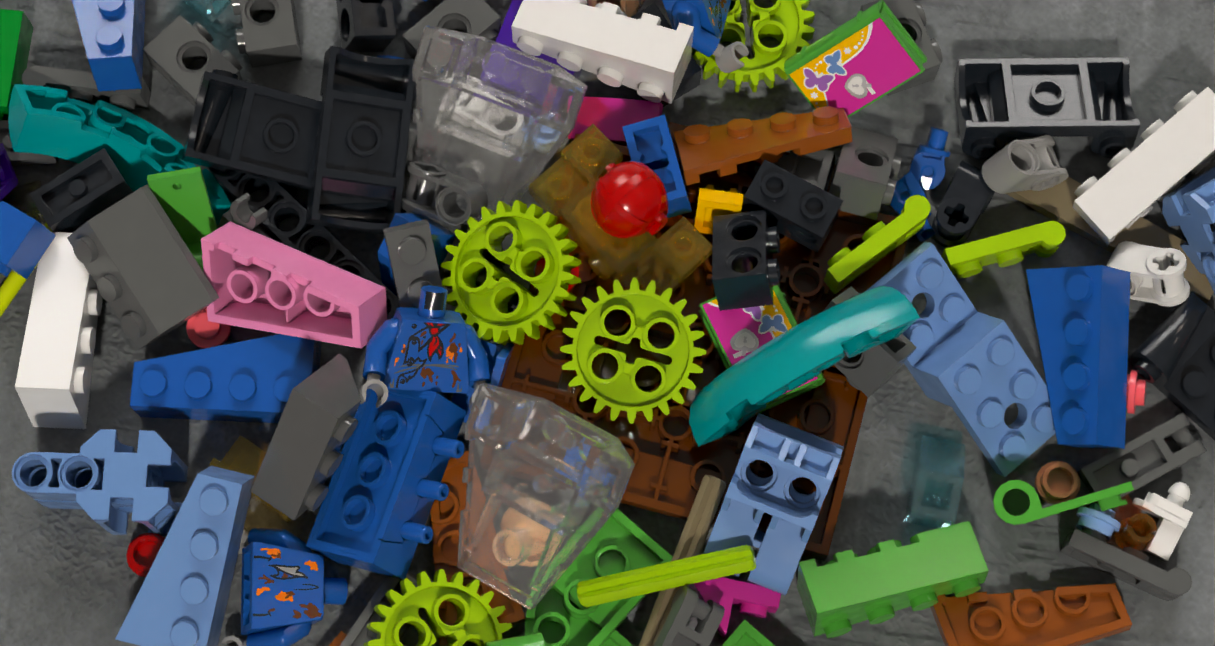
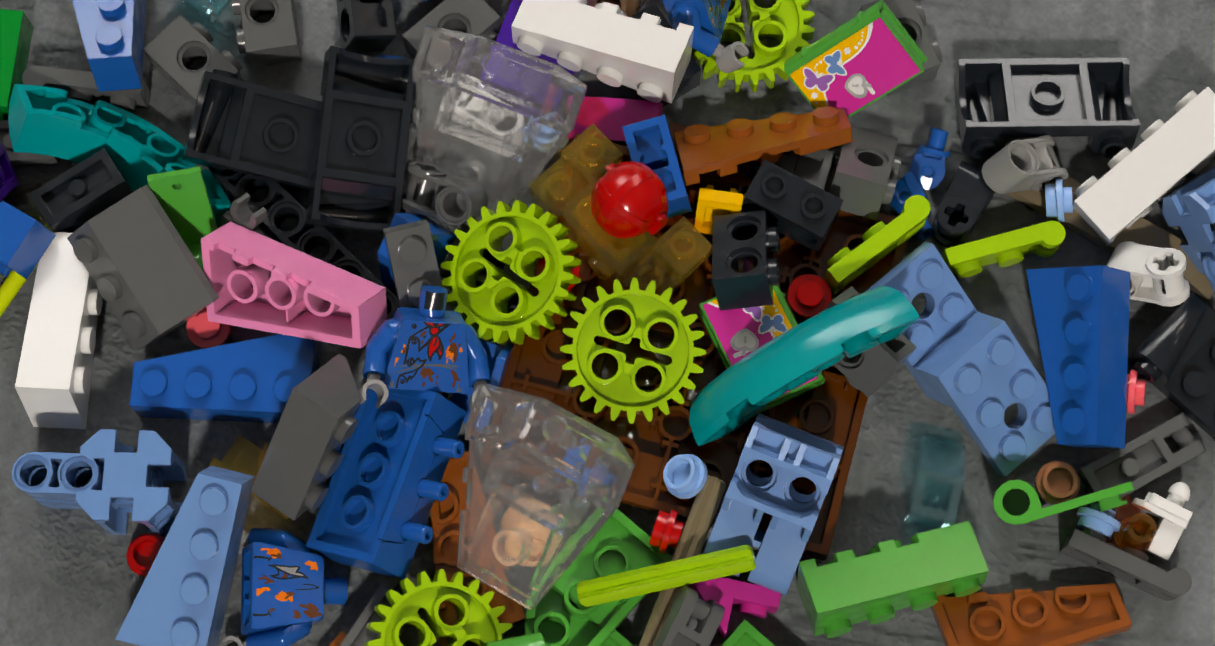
(666, 531): none -> red plate
(685, 475): none -> light blue plate
(808, 295): none -> red plate
(1058, 200): none -> light blue plate

